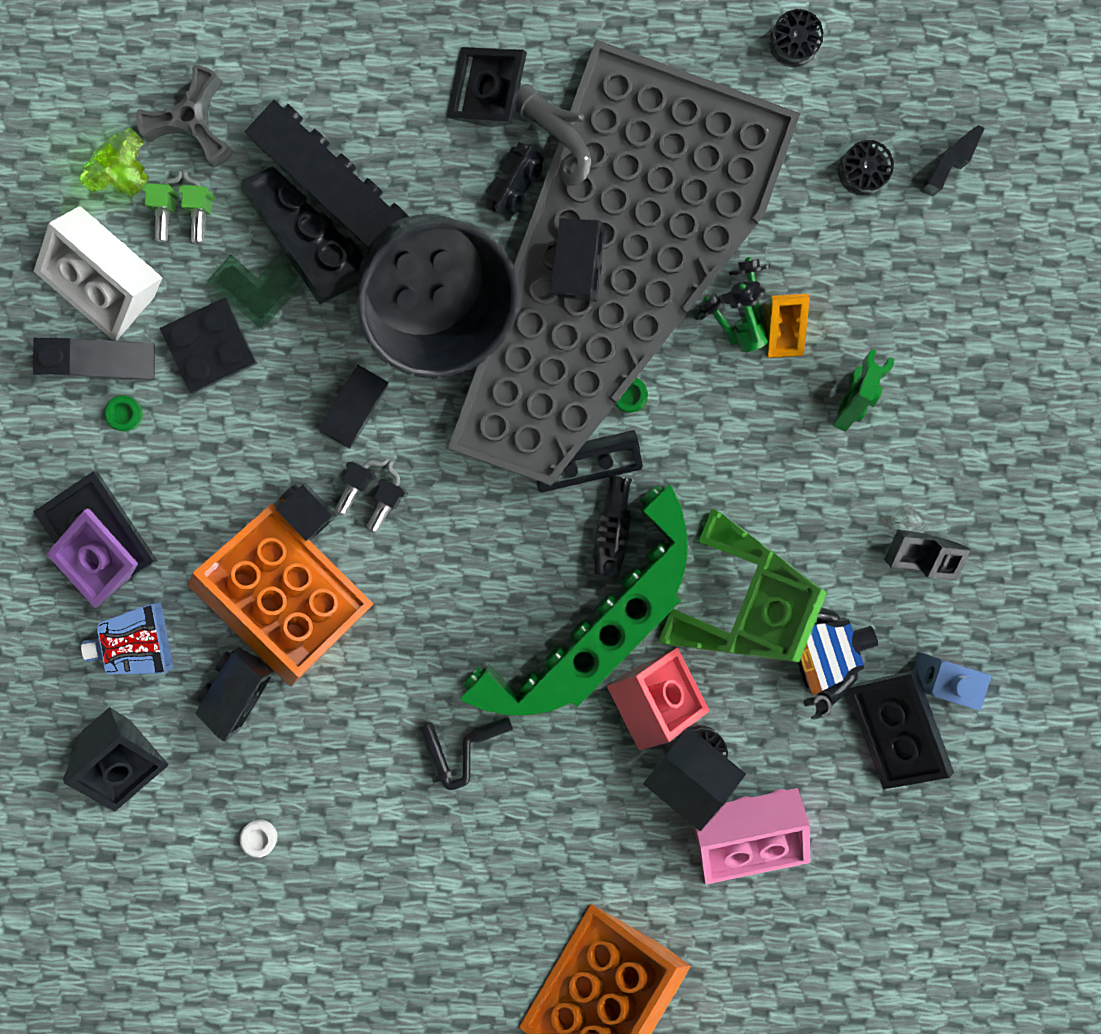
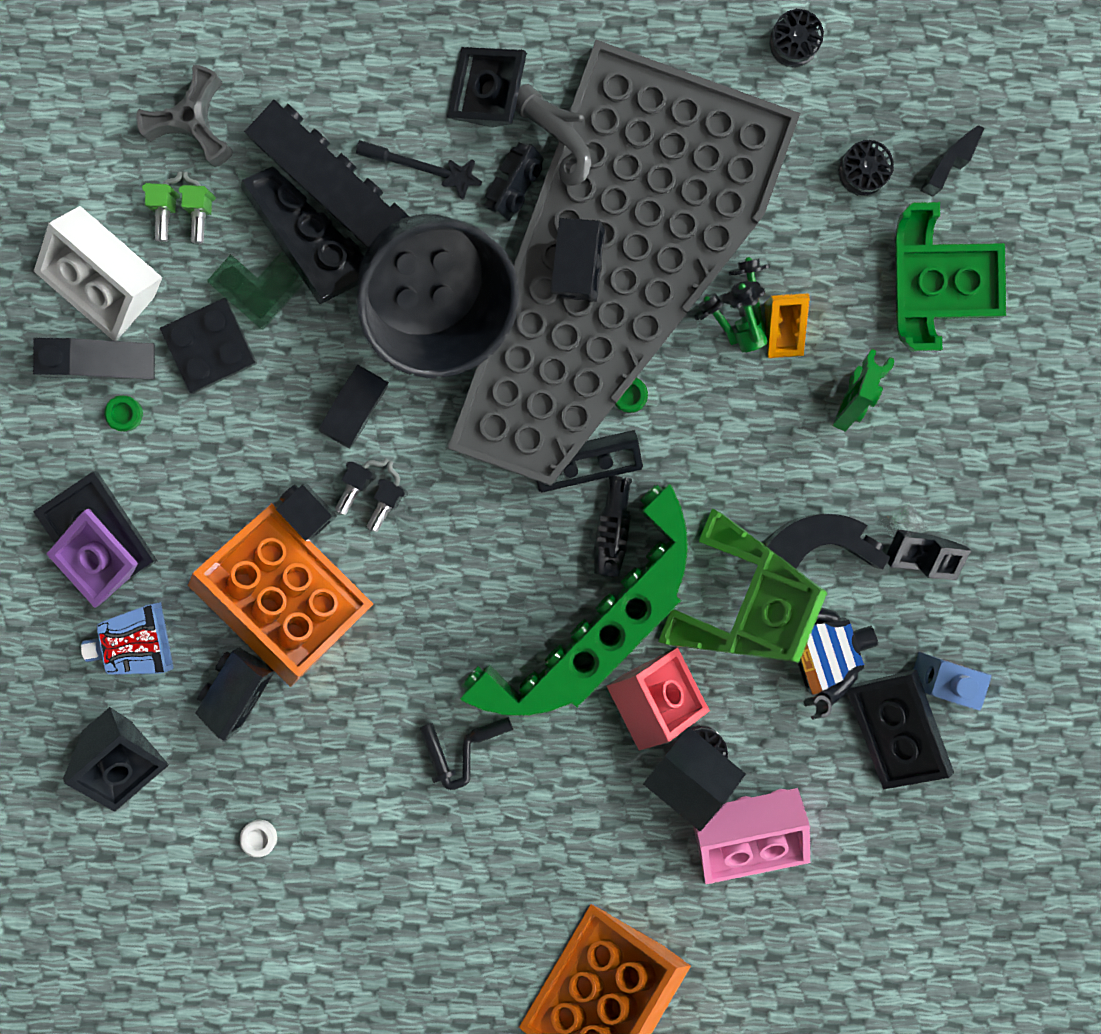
(116, 165): clear neon green plant -> none
(456, 177): none -> black piece
(808, 532): none -> black arch
(942, 279): none -> green piece

